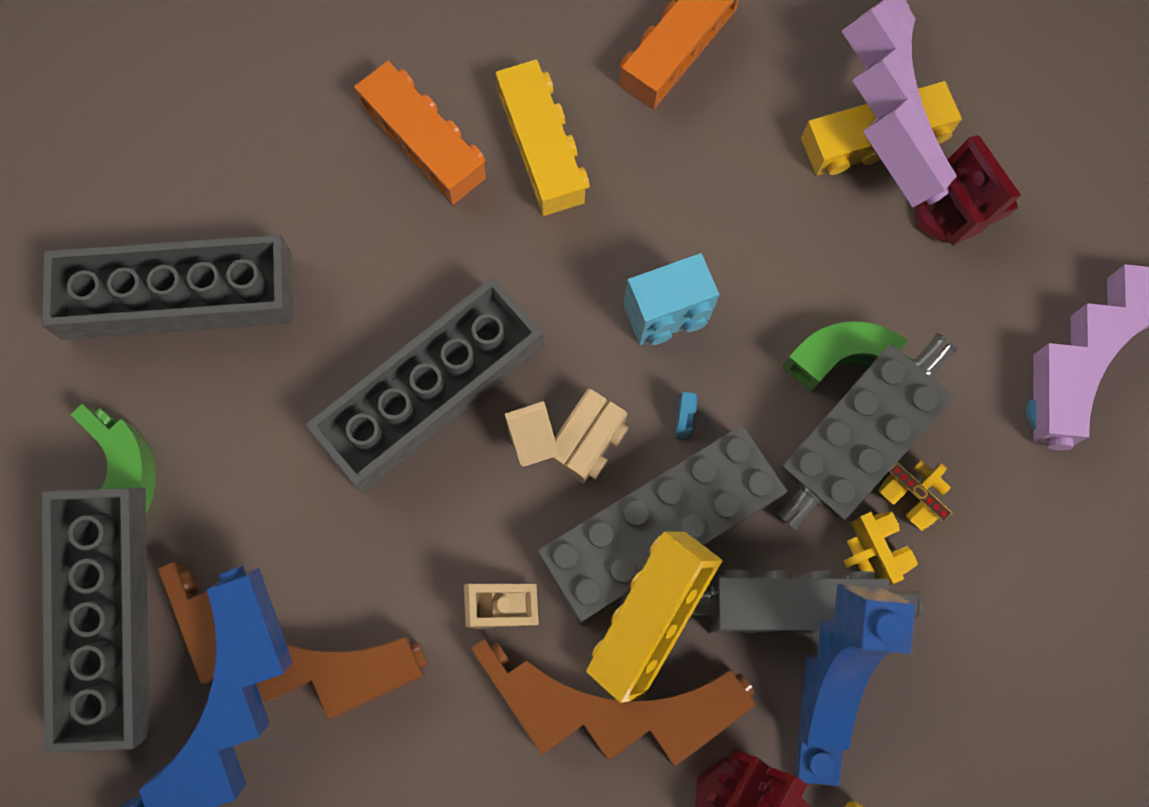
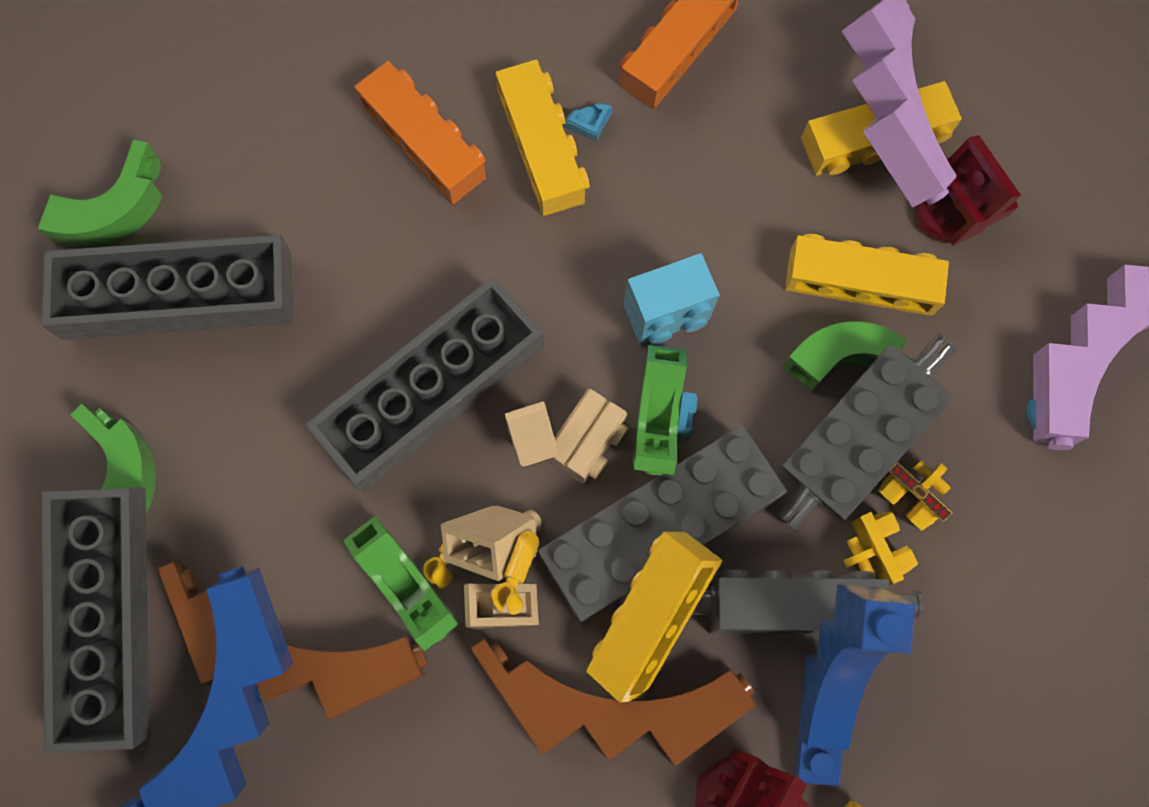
(111, 215): none -> bright green arch
(401, 583): none -> bright green arch
(492, 544): none -> tan torso
(589, 120): none -> dark azure tile
(659, 410): none -> bright green arch
(867, 274): none -> yellow brick

